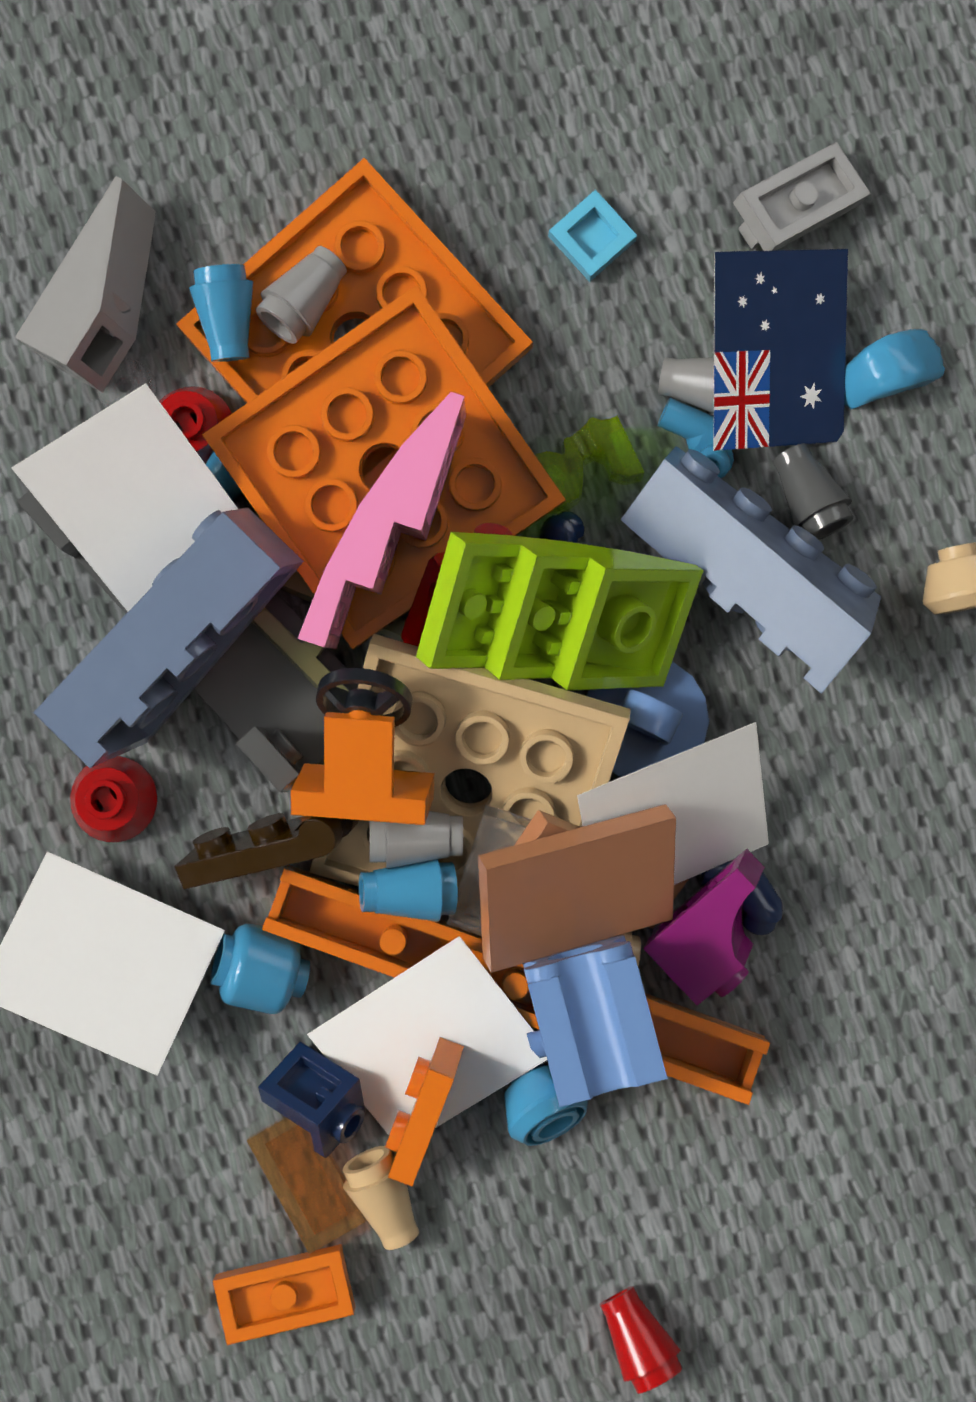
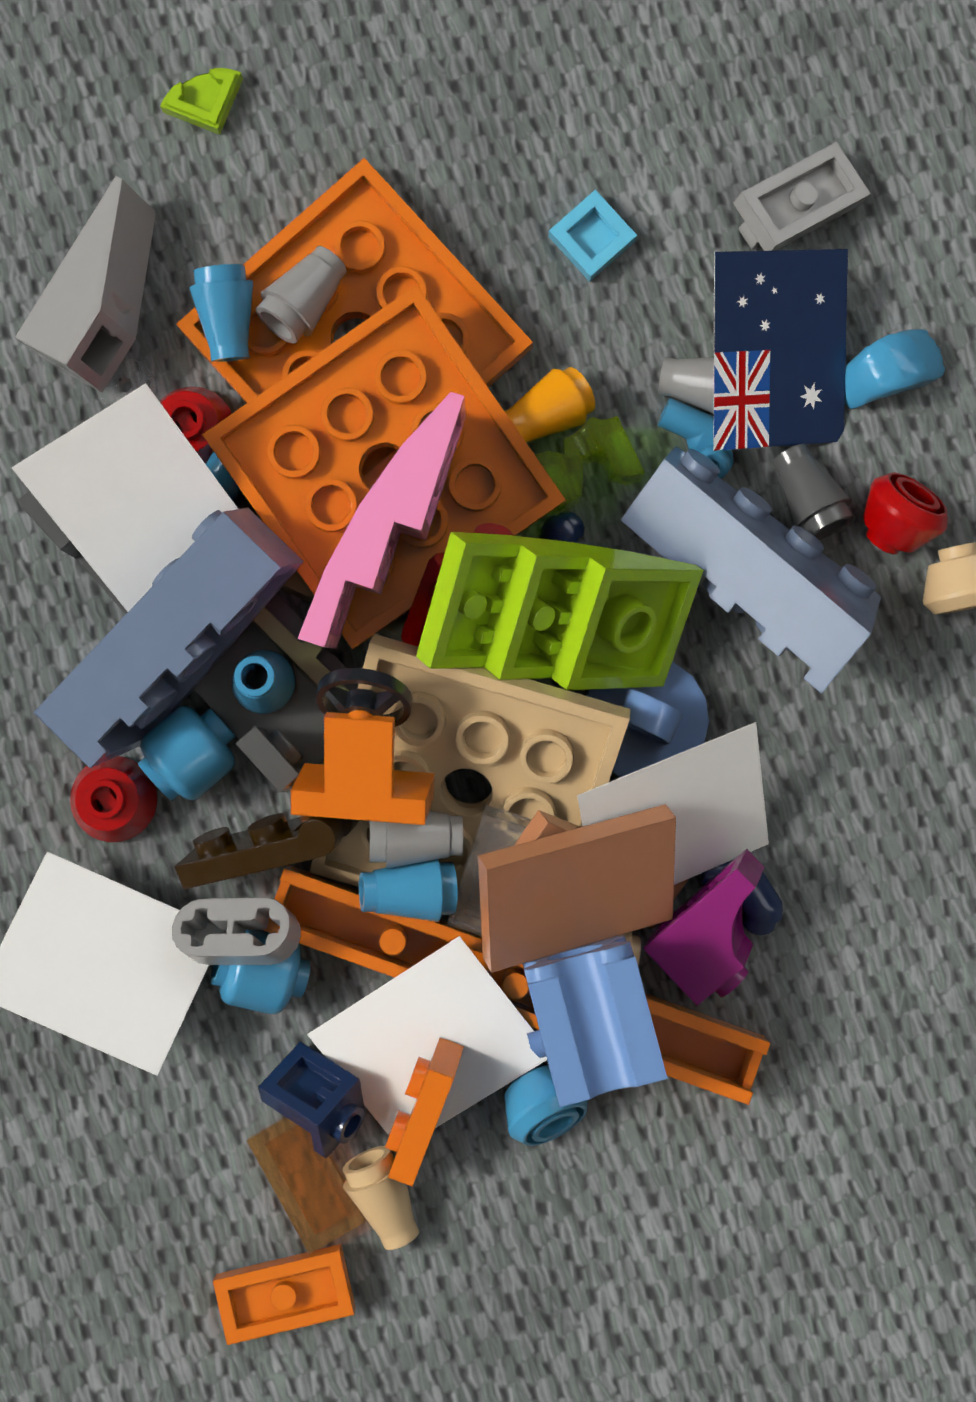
(187, 753): none -> dark azure head
(204, 98): none -> lime tile
(236, 945): none -> light grey beam
(277, 688): none -> dark azure cone
(553, 405): none -> light orange cone
(640, 1342): red cone -> none
(903, 514): none -> red cone

